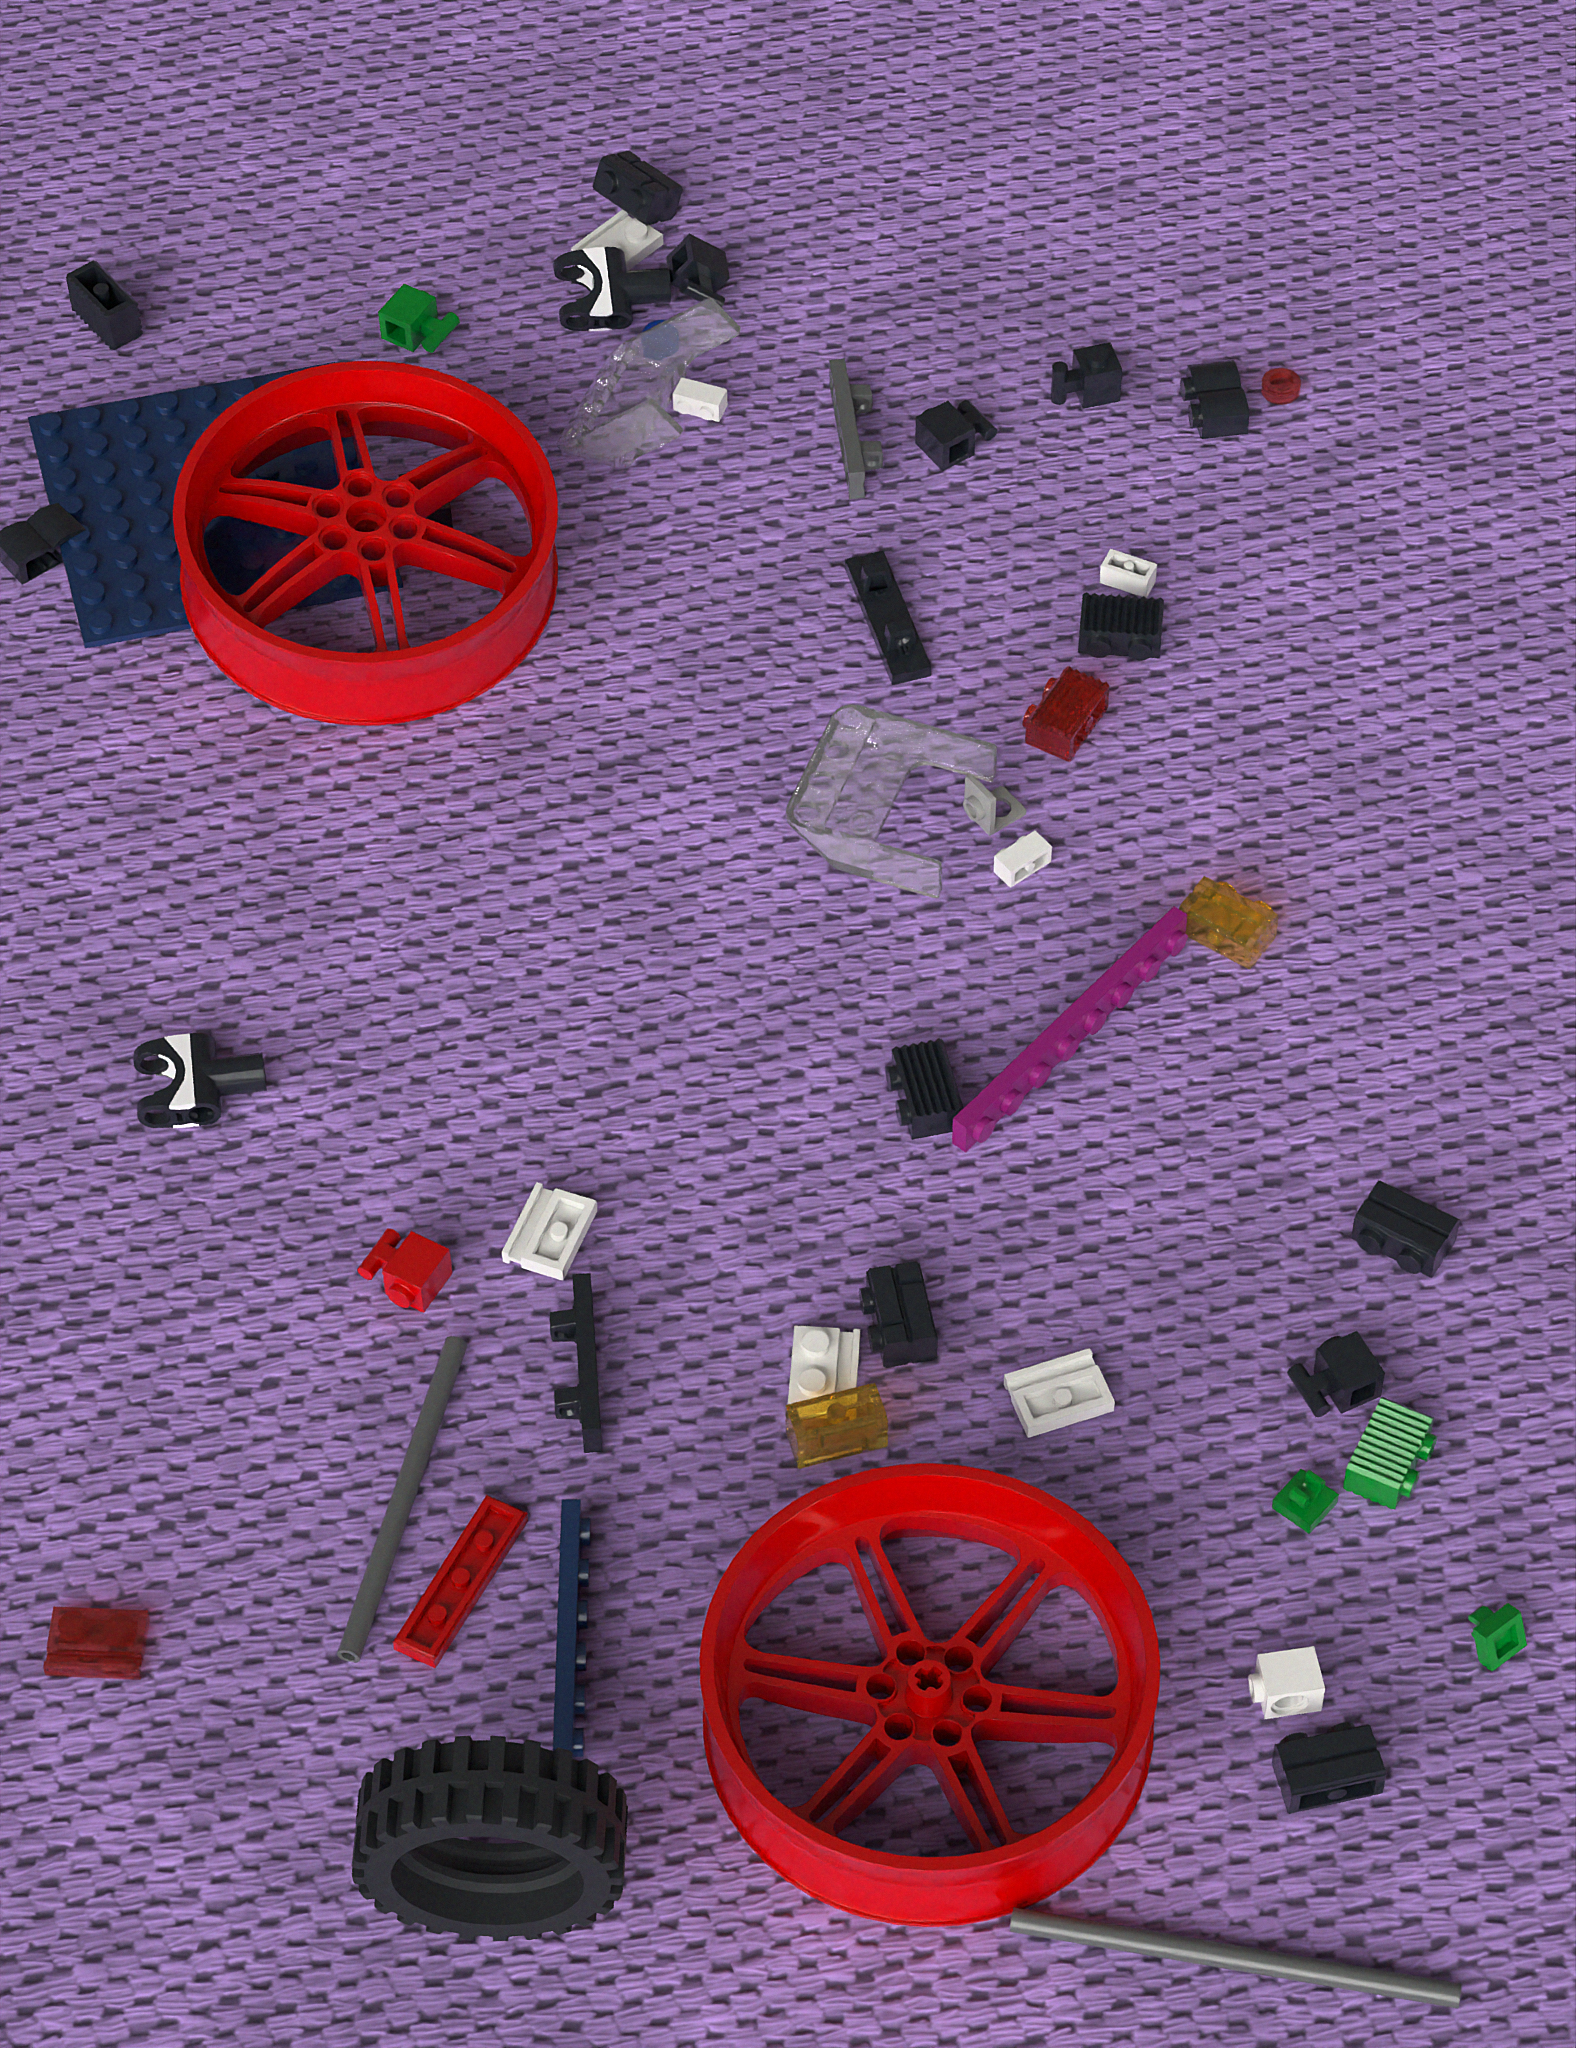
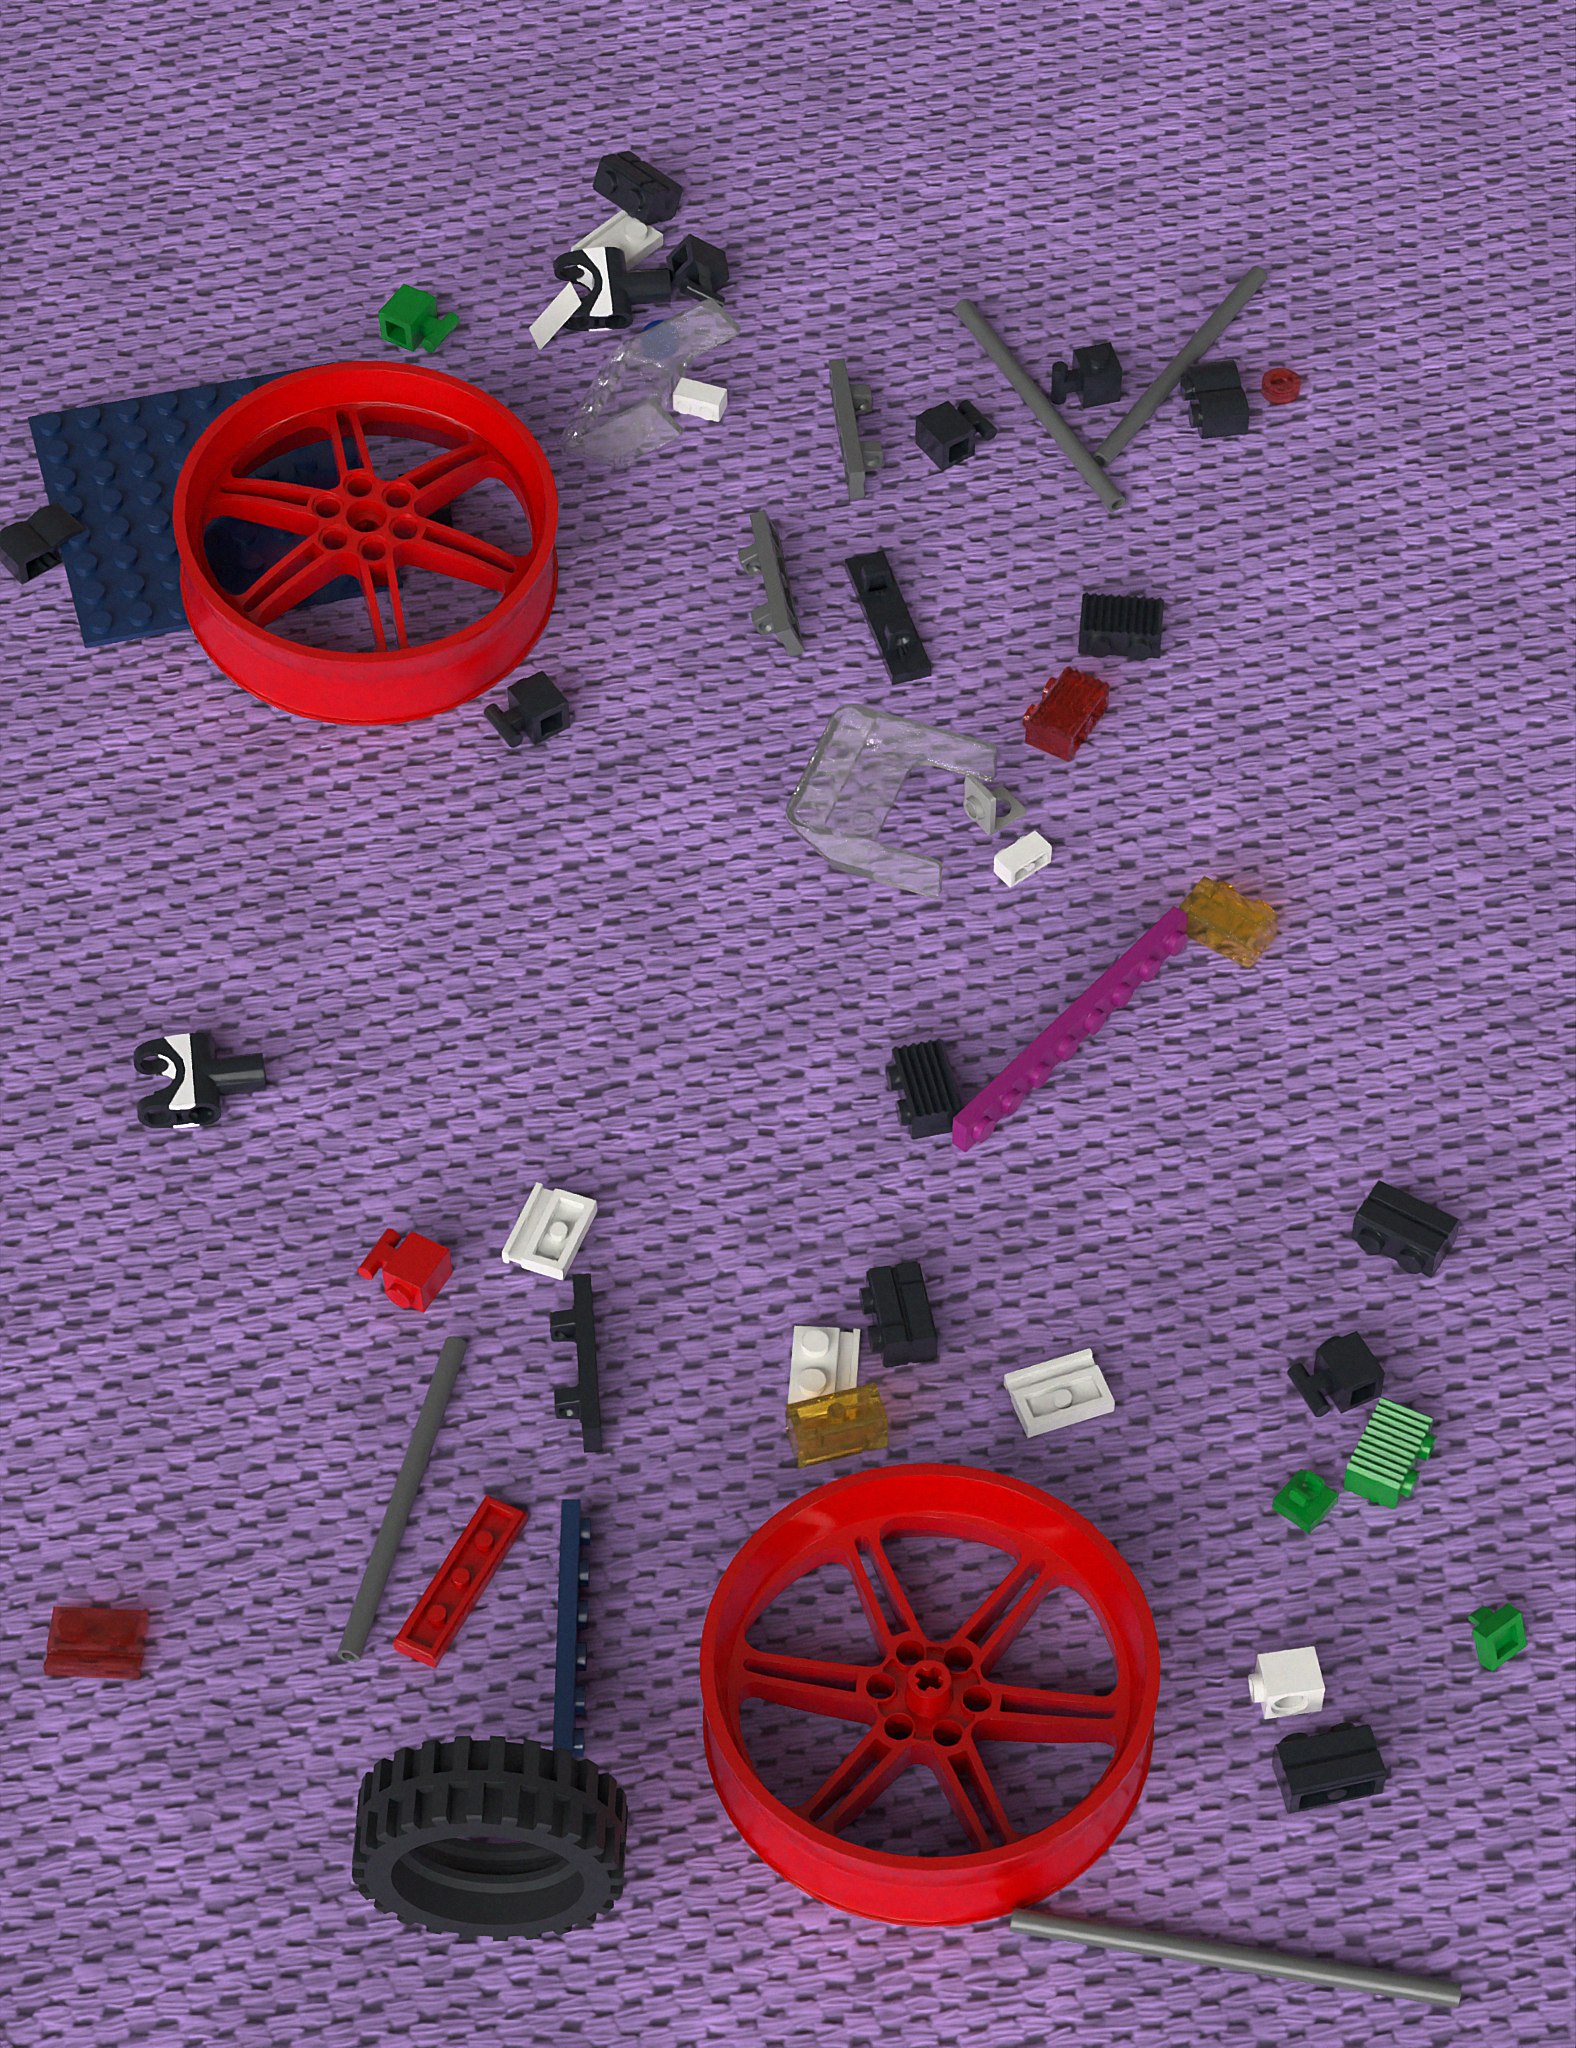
(104, 305): black brick -> none
(533, 707): none -> black brick
(555, 316): none -> white sticker
(767, 558): none -> dark grey hinge
(1040, 405): none -> dark grey piece
(1128, 573): white piece -> none
(1178, 367): none -> dark grey piece

